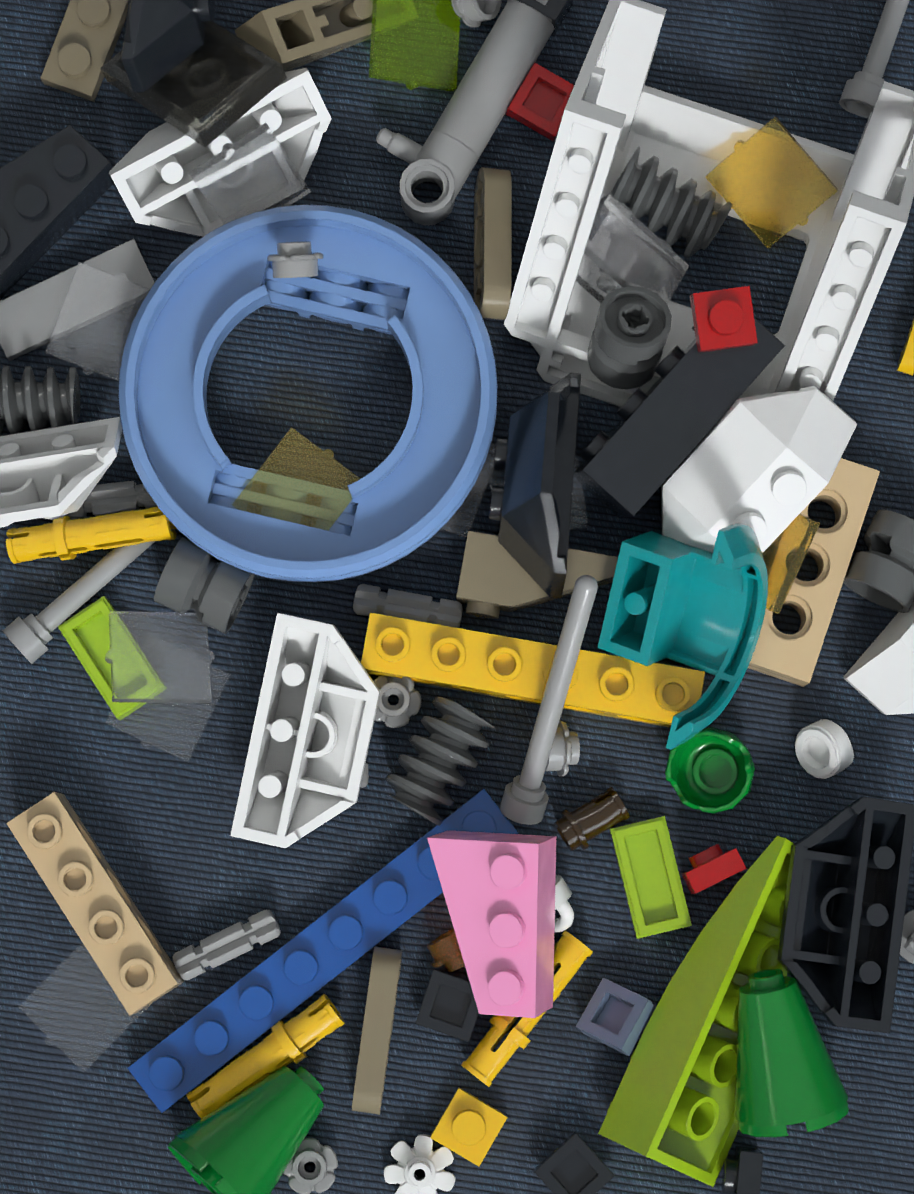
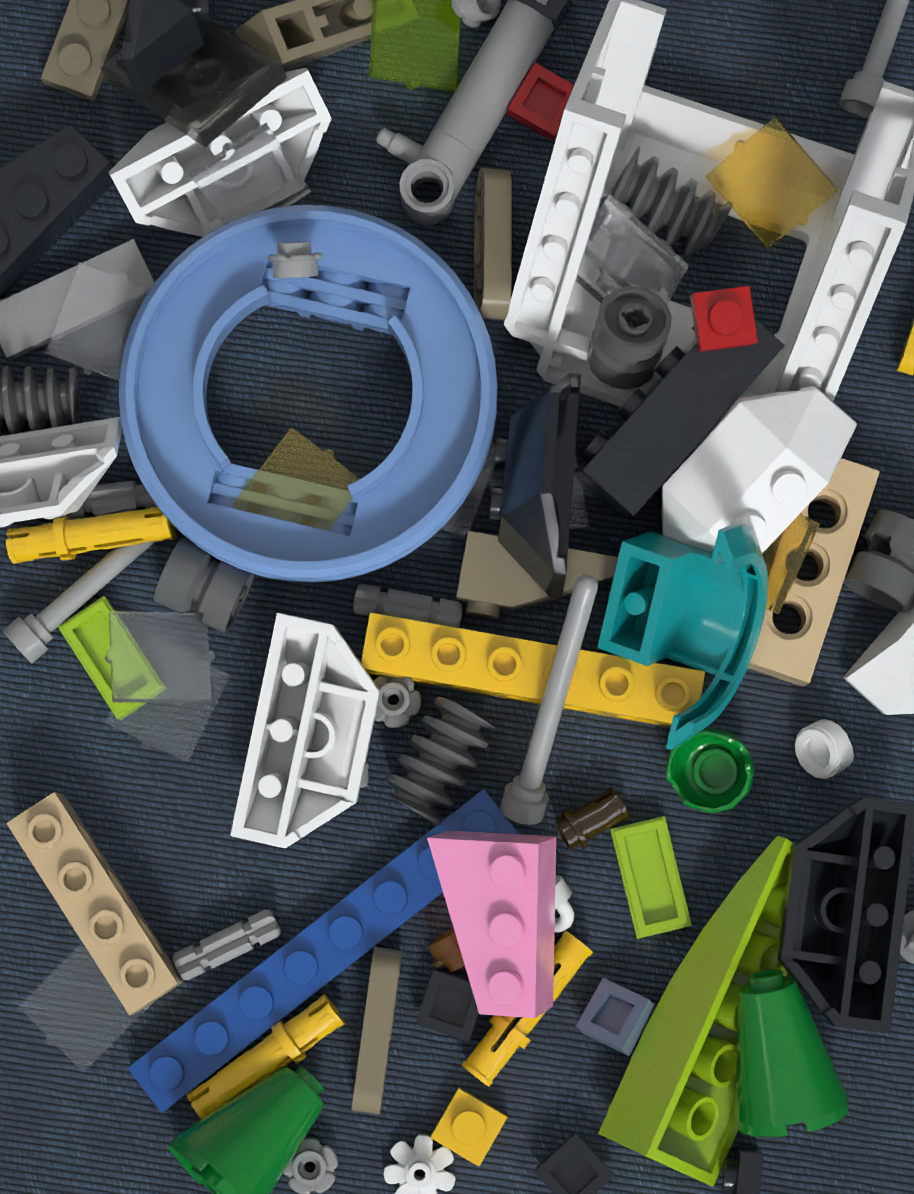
(564, 750): light grey plate -> none
(712, 867): red plate -> none

